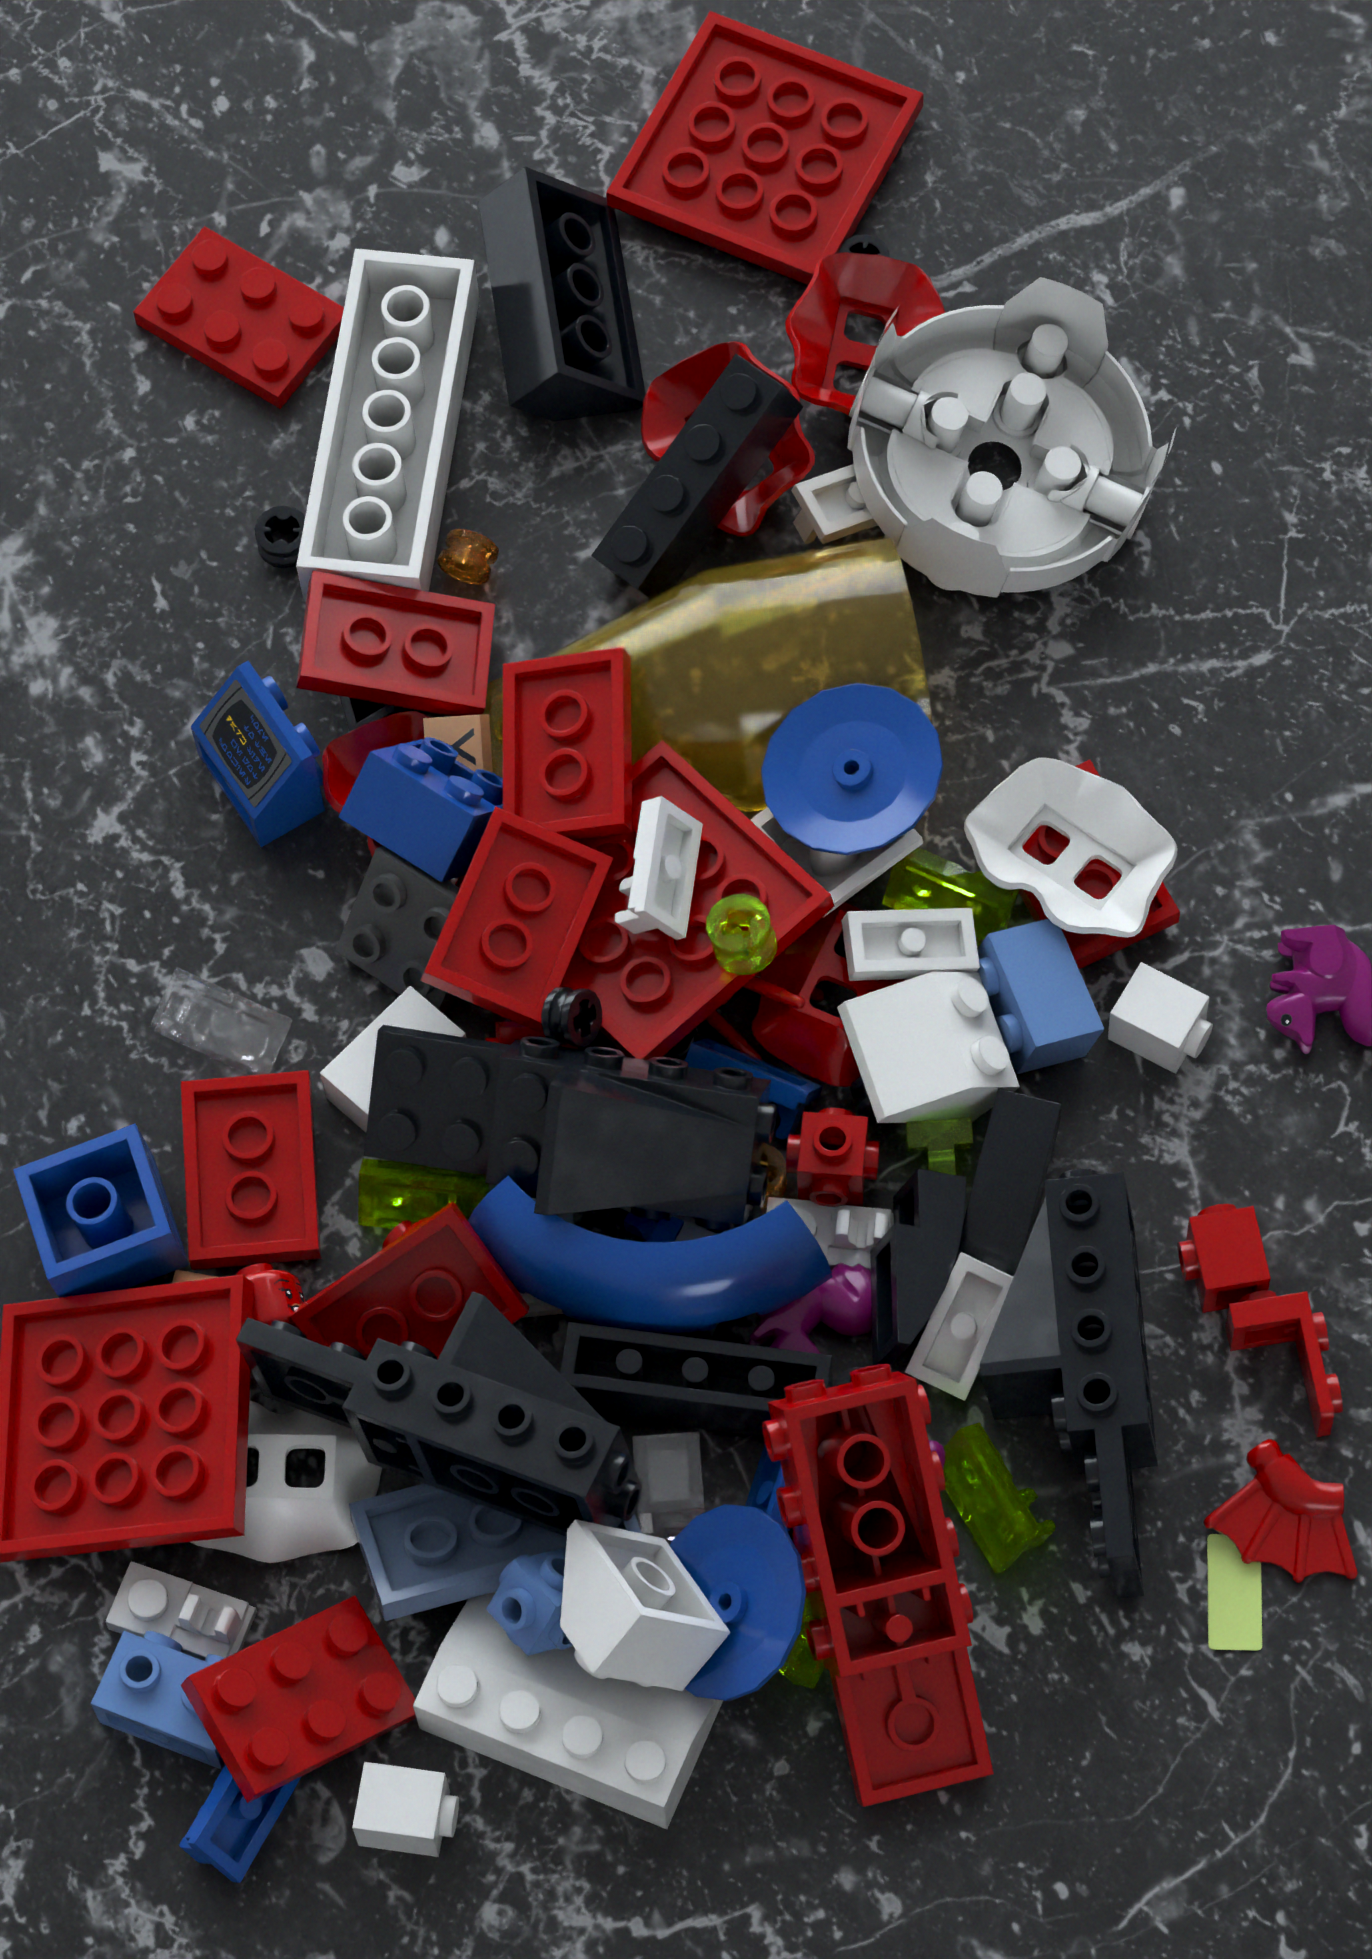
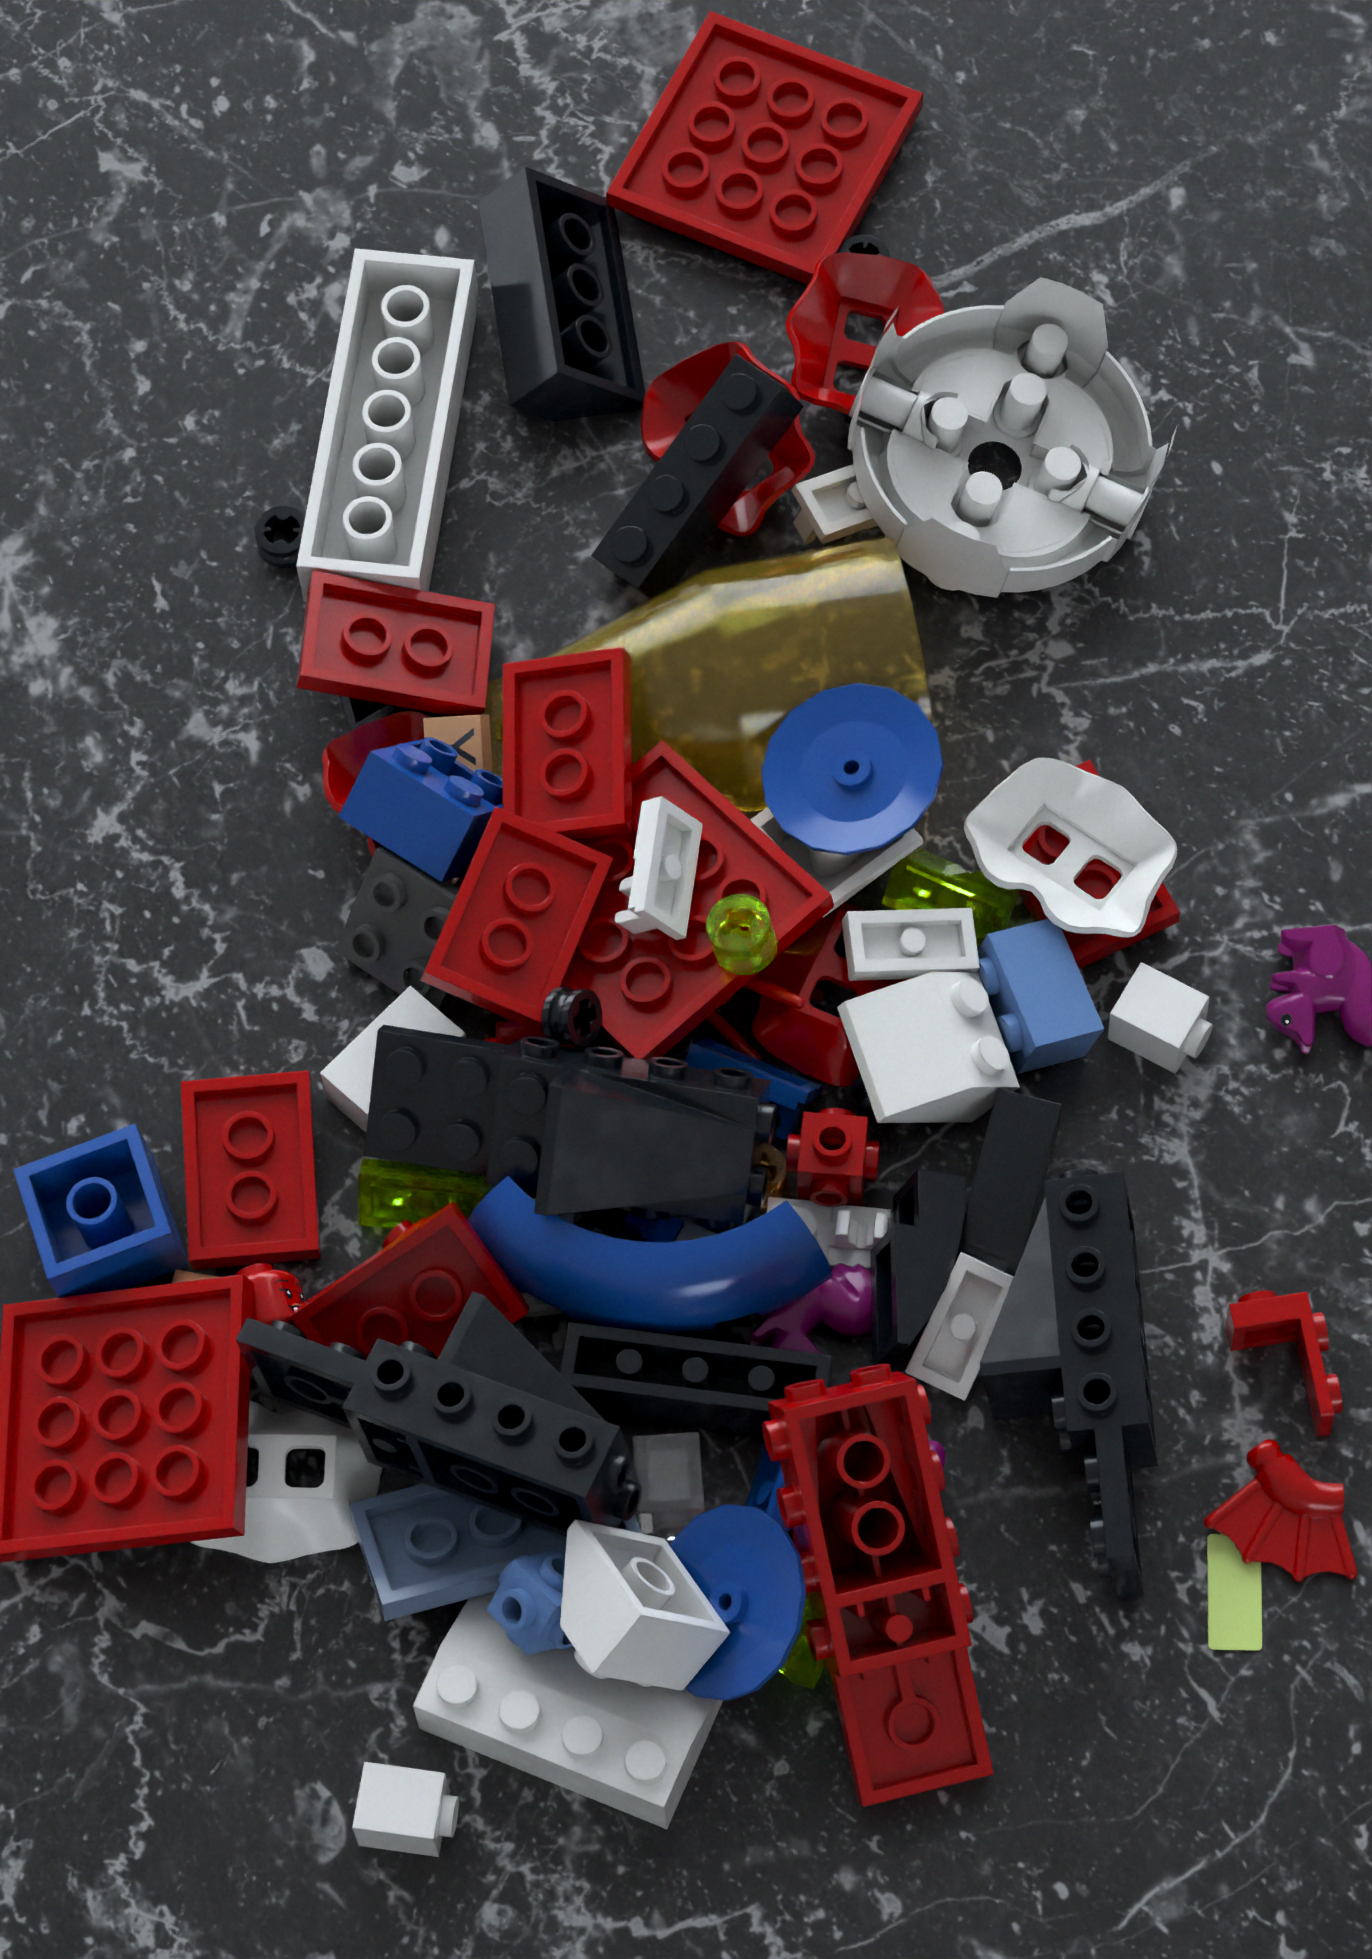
(146, 1698): medium blue brick -> none
(182, 1610): white plate -> none
(220, 1023): clear plate -> none
(230, 1829): blue plate -> none
(241, 317): red plate -> none
(259, 755): blue slope -> none
(300, 1698): red plate -> none
(468, 556): clear orange bush -> none
(939, 1141): clear neon green tile -> none
(989, 1500): clear neon green plate -> none
(1224, 1255): red brick -> none

